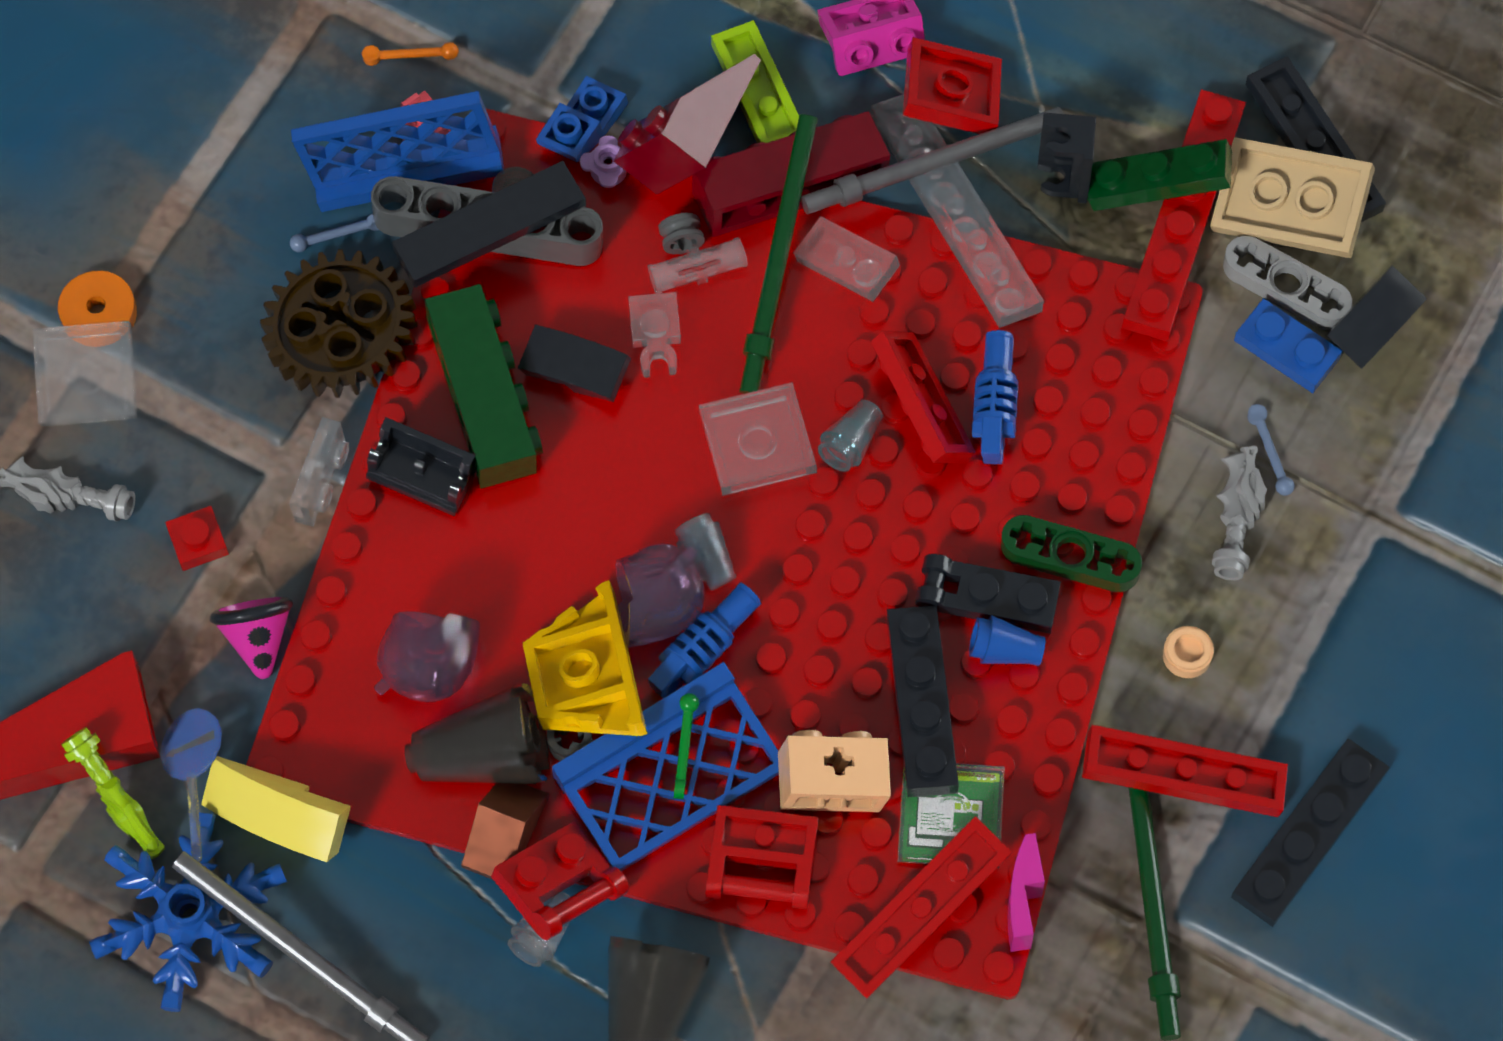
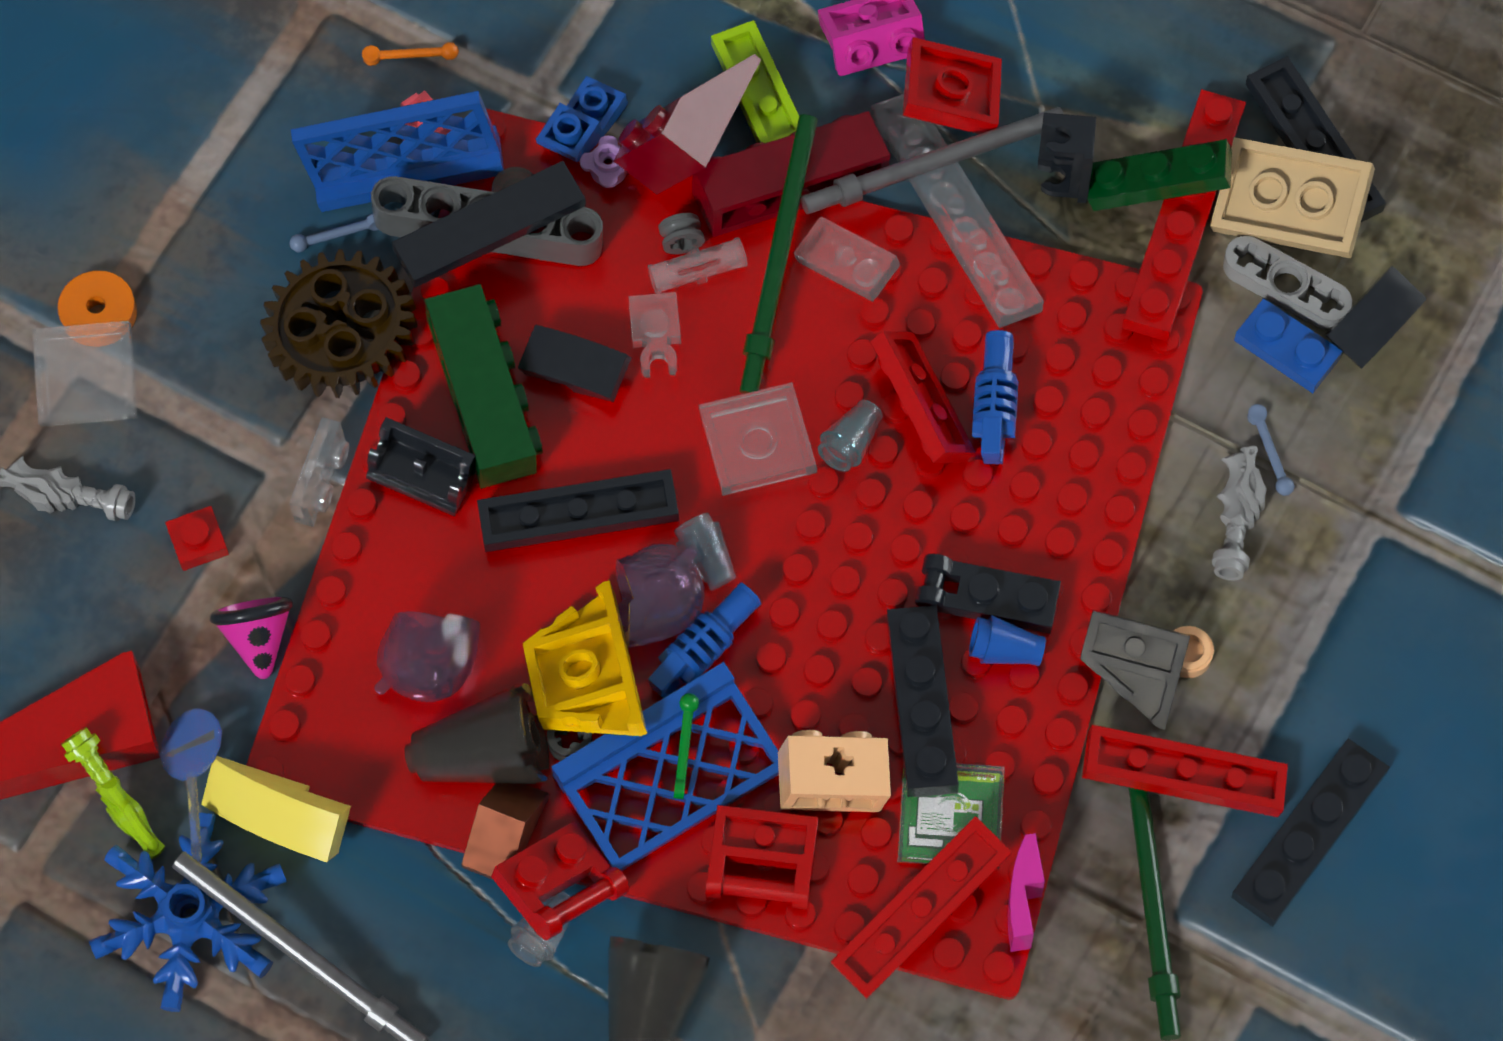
(578, 510): none -> black plate
(1109, 550): dark green beam -> none
(1136, 661): none -> black wing

